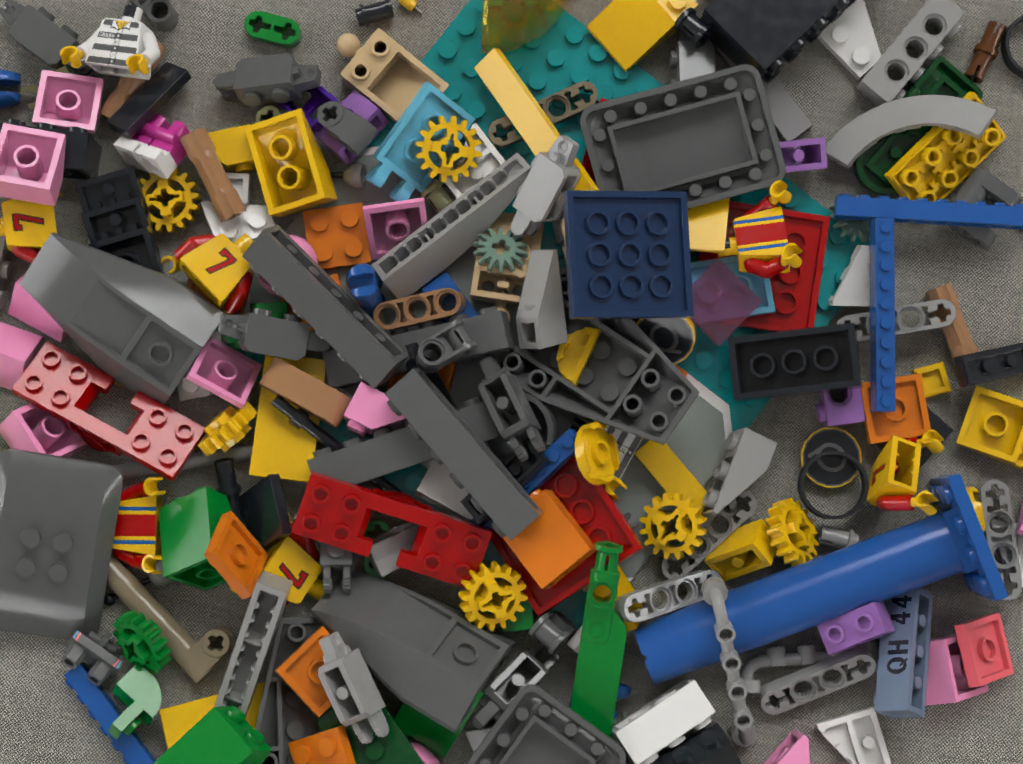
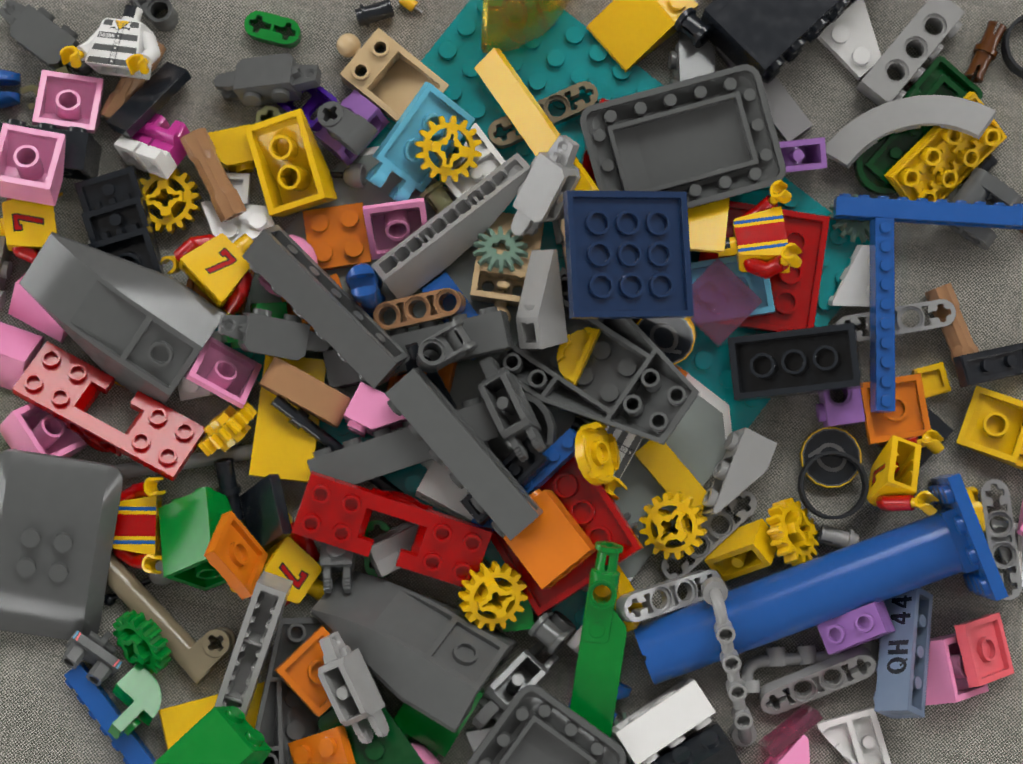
(790, 730): none -> clear pink tile
(988, 163): none -> black piece

